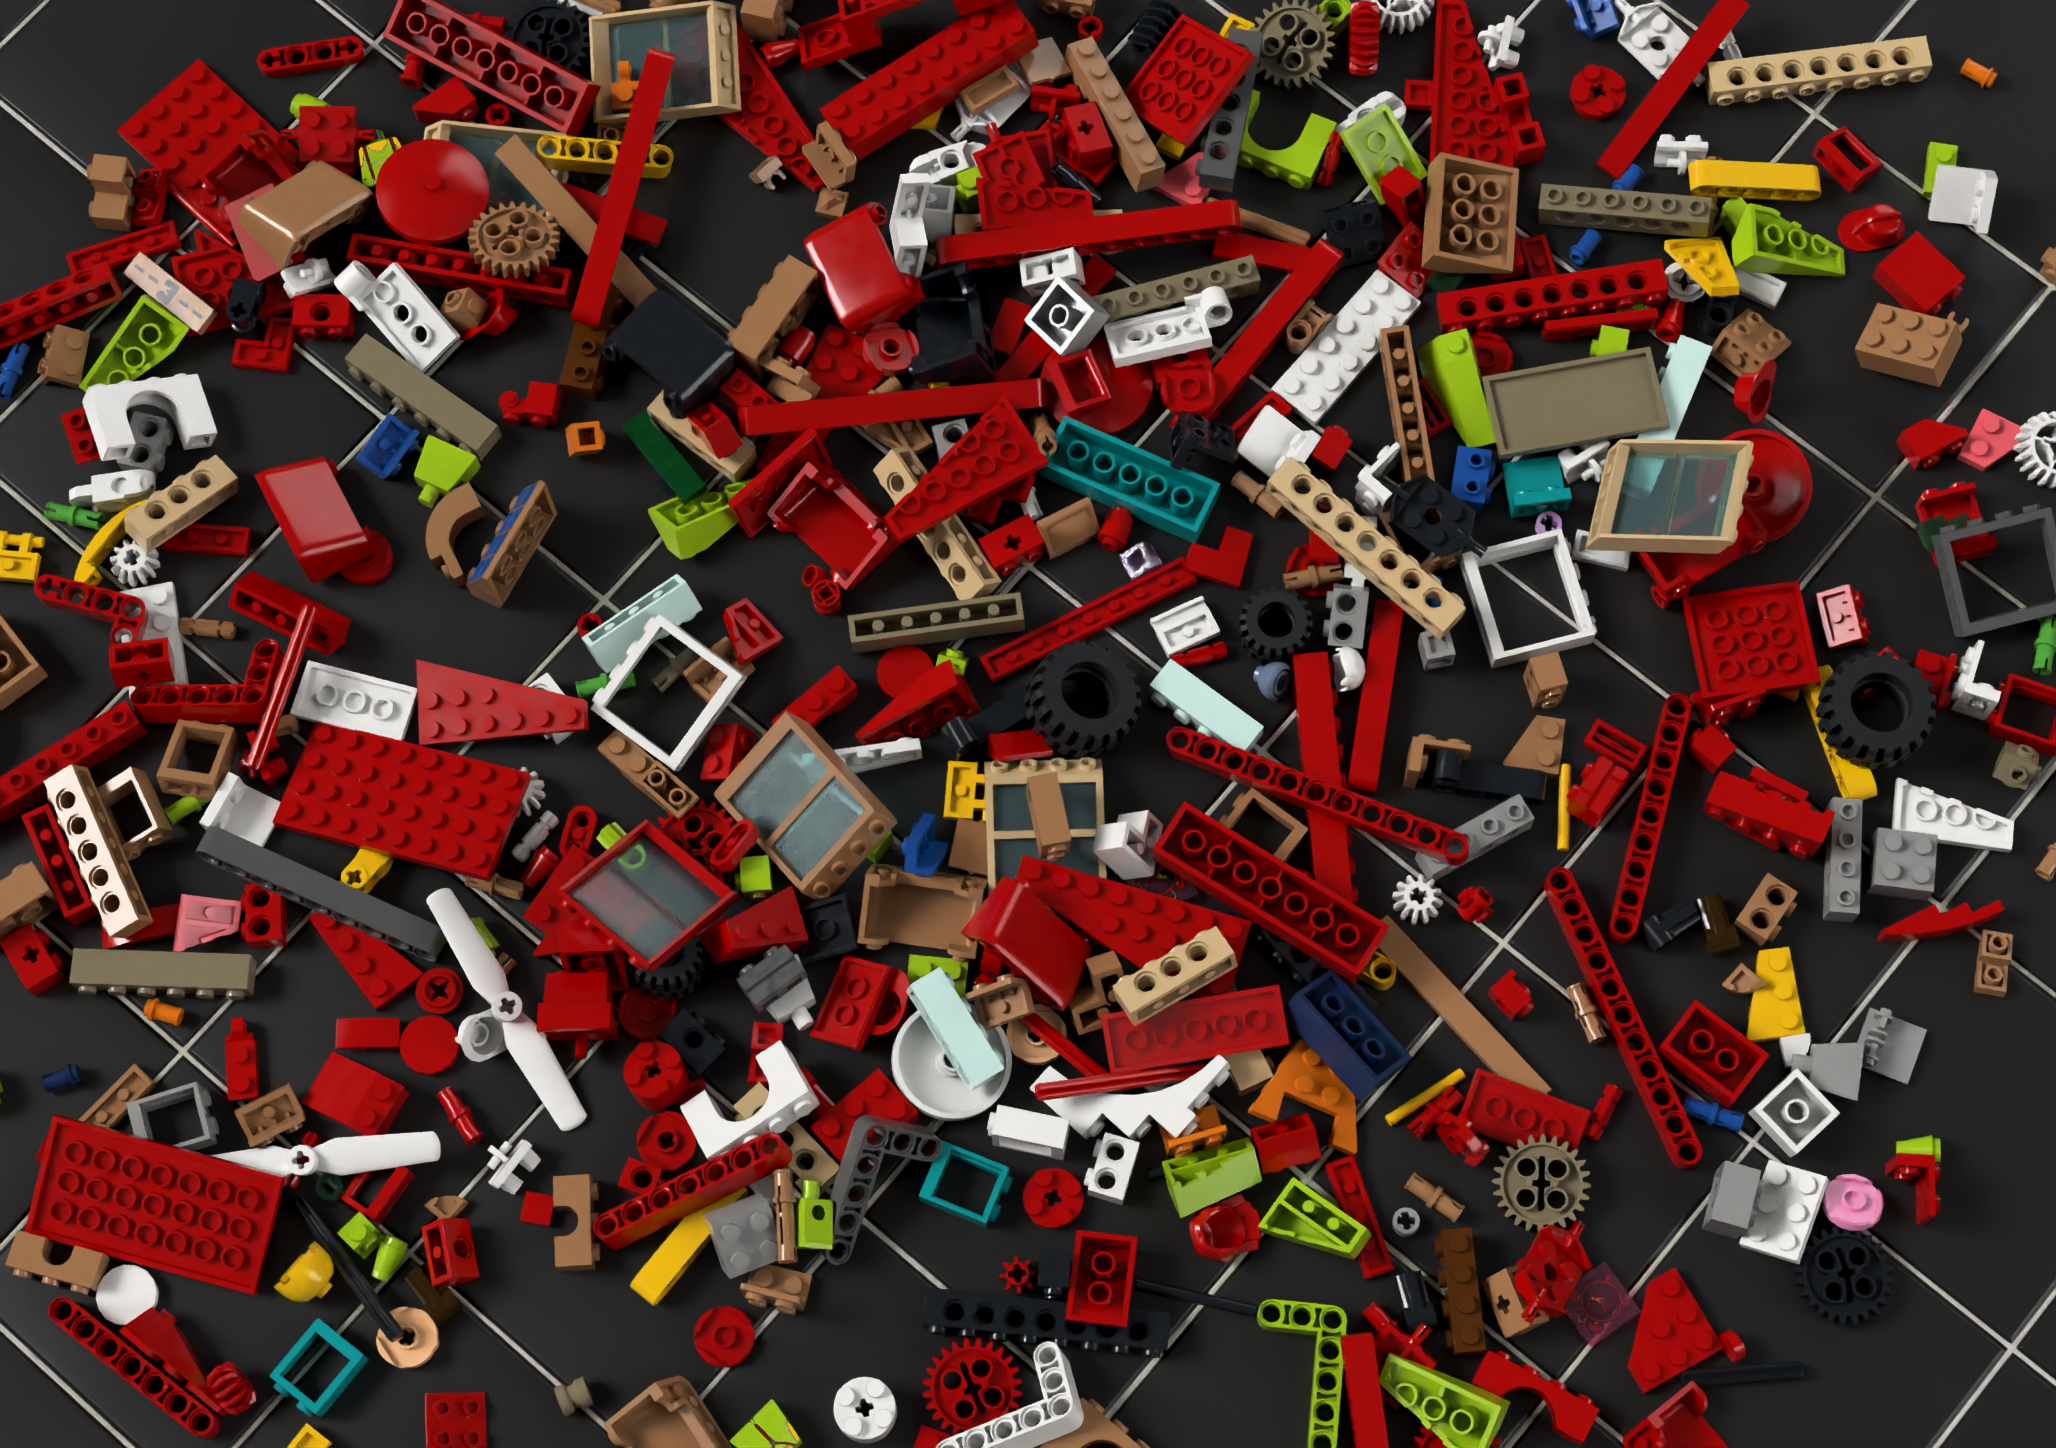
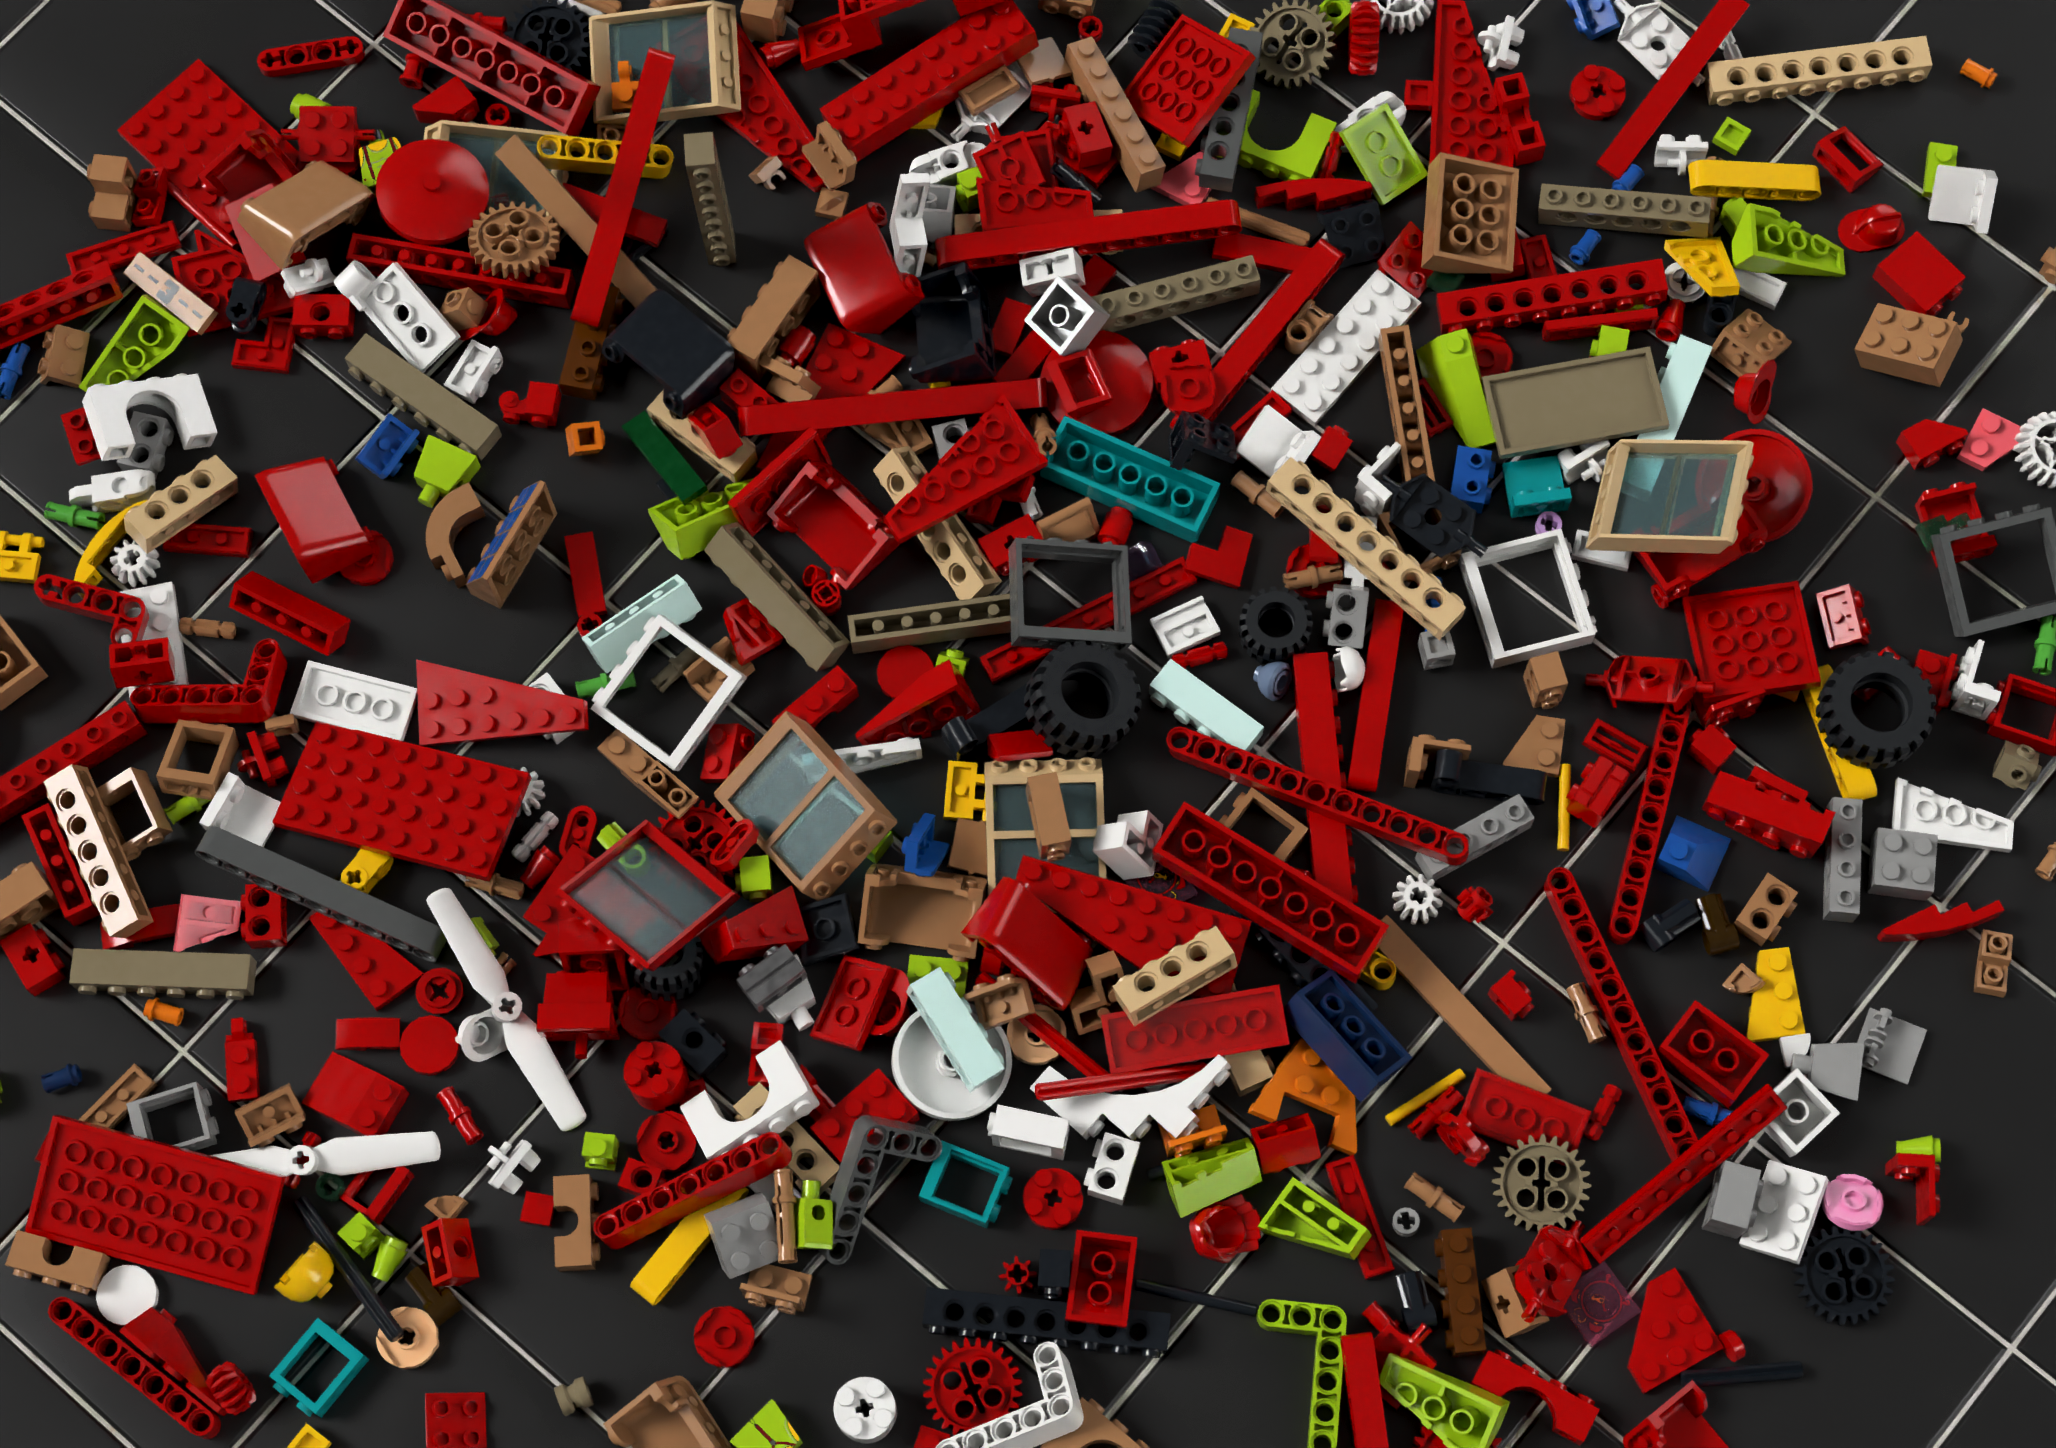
(282, 687): red axle -> none
(473, 371): none -> white bracket
(585, 574): none -> red tile
(600, 1151): none -> lime brick
(710, 198): none -> dark tan brick
(777, 596): none -> dark tan brick
(887, 363): red plate -> none
(1082, 551): none -> dark grey window
(1185, 327): white hinge -> none
(1318, 191): none -> red slope
(1404, 196): red slope -> none
(1671, 685): none -> red plate
(1683, 1173): none -> red tile
(1692, 853): none -> blue slope
(1731, 136): none -> lime plate

